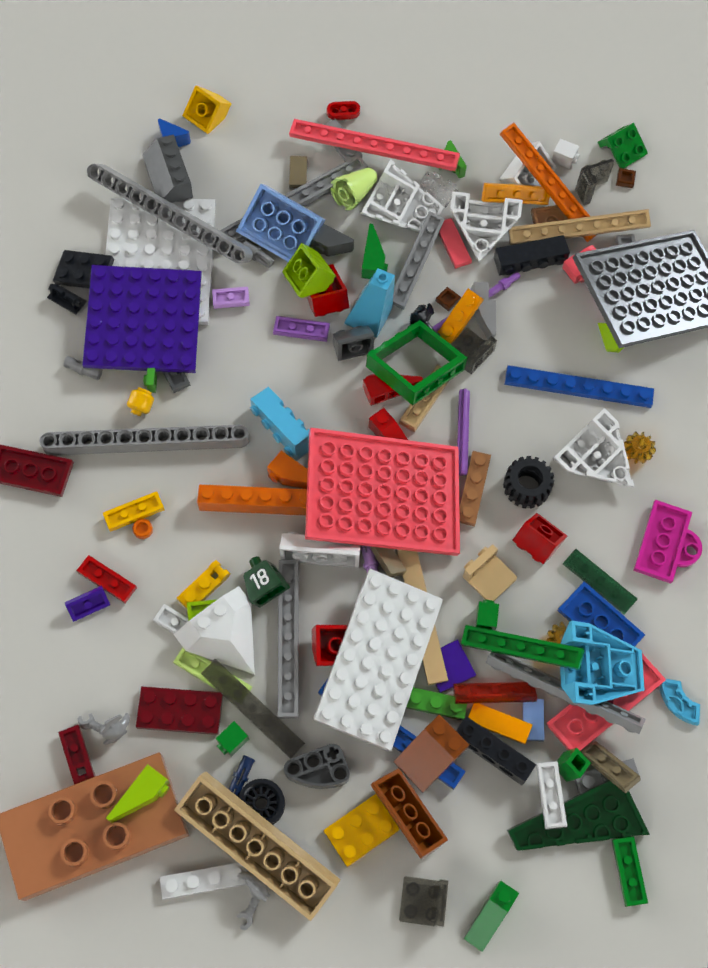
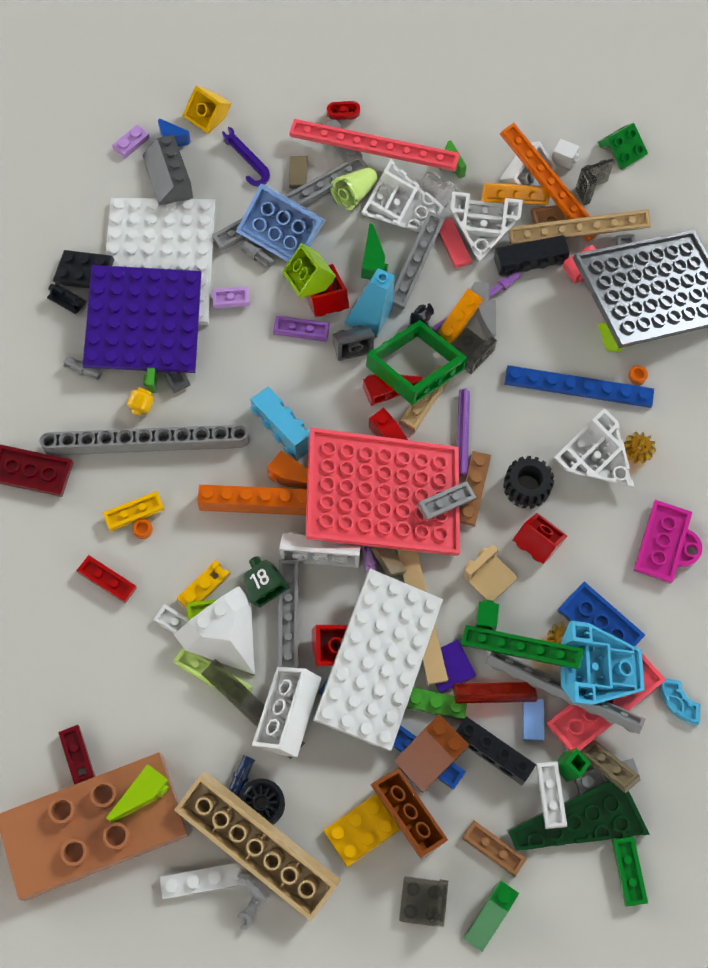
(87, 603): dark purple plate -> none
(111, 730): light grey piece -> none
(130, 141): none -> lavender plate
(176, 213): light grey beam -> none
(179, 710): dark red plate -> none
(231, 739): green brick -> none
(249, 157): none -> dark purple piece
(287, 711): none -> white slope
(322, 775): dark grey beam -> none
(332, 242): dark grey slope -> none
(446, 501): none -> light grey plate
(448, 298): reddish brown tile -> none
(494, 848): none -> medium nougat tile
(500, 723): light orange tile -> none
(600, 581): clear green tile -> none
(625, 178): reddish brown tile -> none
(637, 375): none -> orange tile

